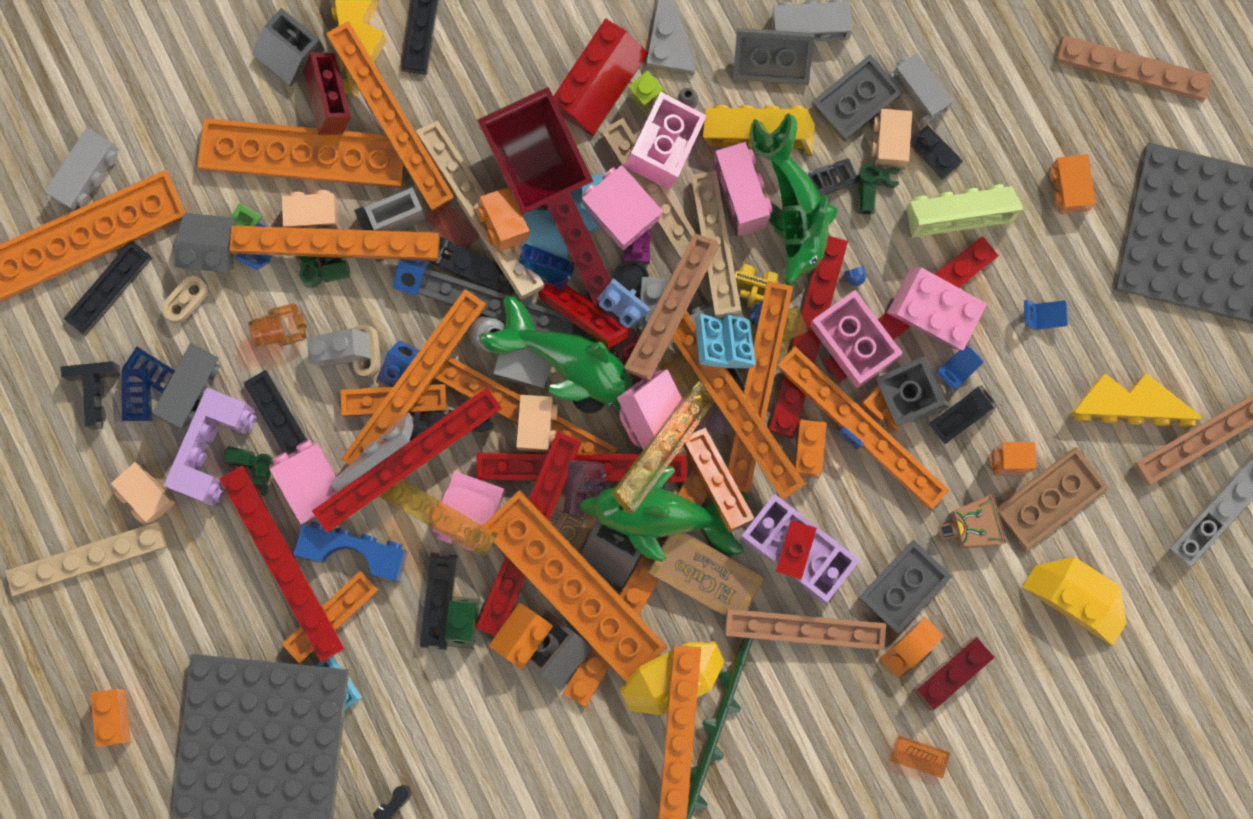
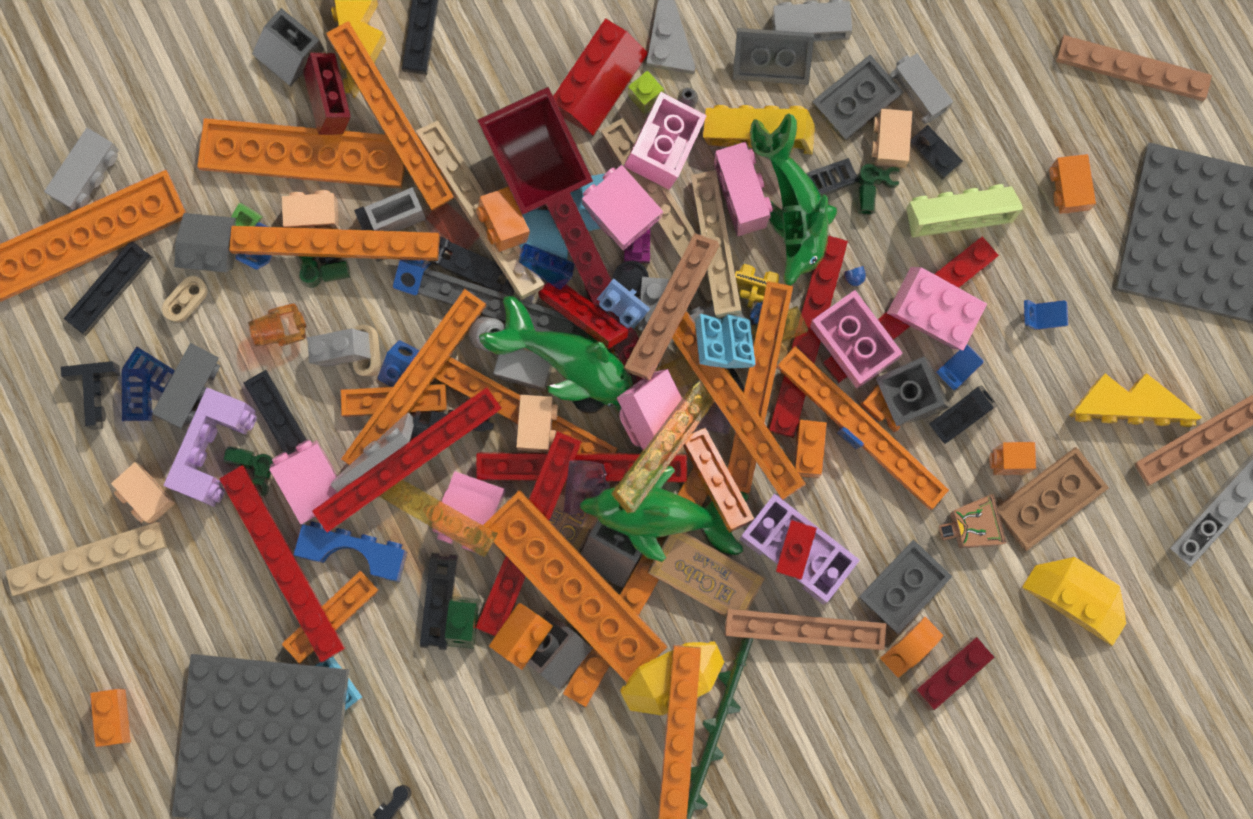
(920, 756): clear orange tile -> none

